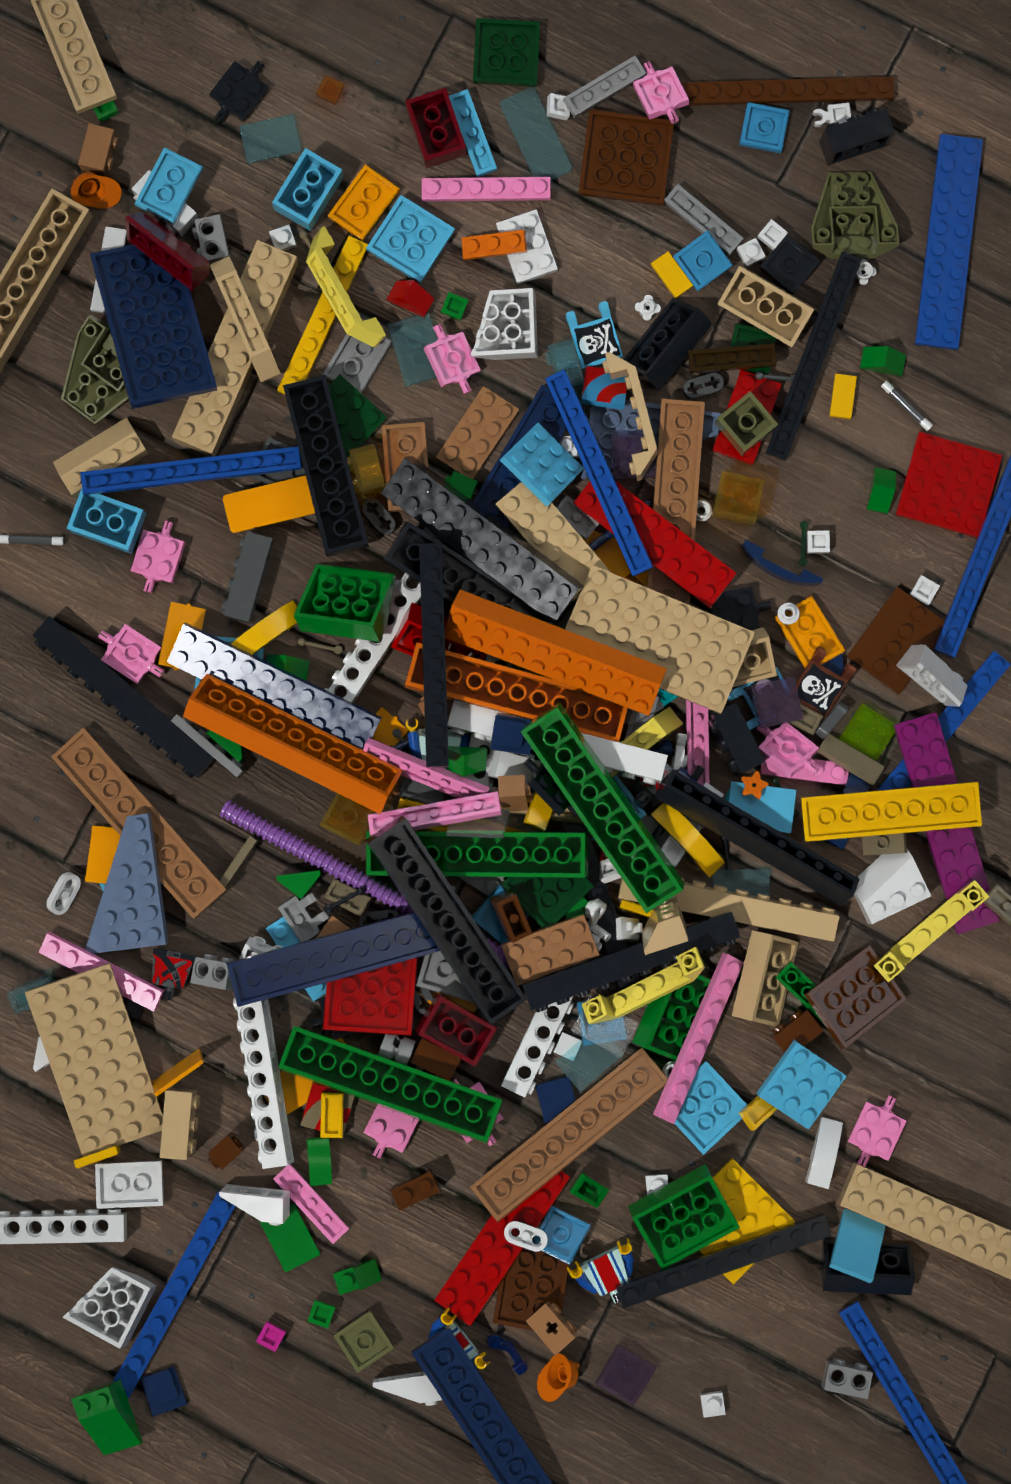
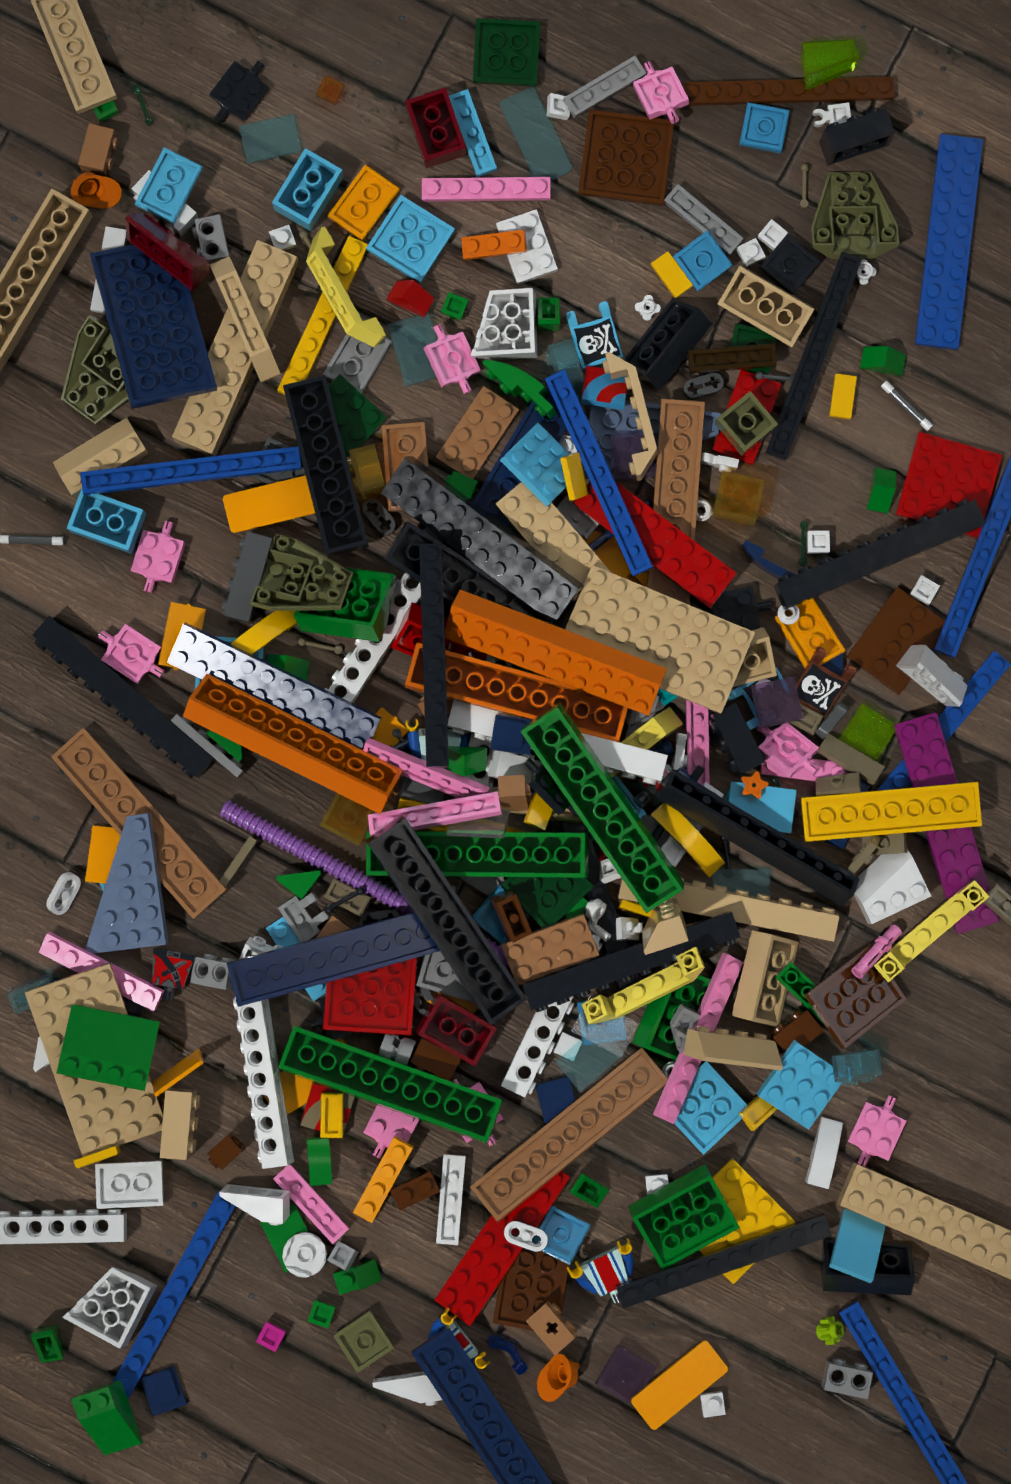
(48, 1343): none -> green slope
(108, 1047): none -> green slope
(136, 90): none -> clear green hinge
(300, 579): none -> olive wedge
(304, 1254): none -> white tile
(342, 1256): none -> light grey plate
(383, 1179): none -> light orange plate
(450, 1199): none -> white plate
(519, 382): none -> green slope
(548, 314): none -> green slope
(574, 476): none -> yellow tile
(679, 1384): none -> light orange piece
(681, 1021): none -> light grey slope
(723, 463): none -> white plate
(732, 1048): none -> tan slope
(804, 203): none -> dark tan hinge
(827, 60): none -> clear neon green slope
(830, 1330): none -> lime gear
(838, 784): none -> dark tan plate
(856, 1066): none -> clear light blue brick
(864, 855): none -> dark tan plate
(880, 554): none -> black brick
(882, 945): none -> bright pink pin

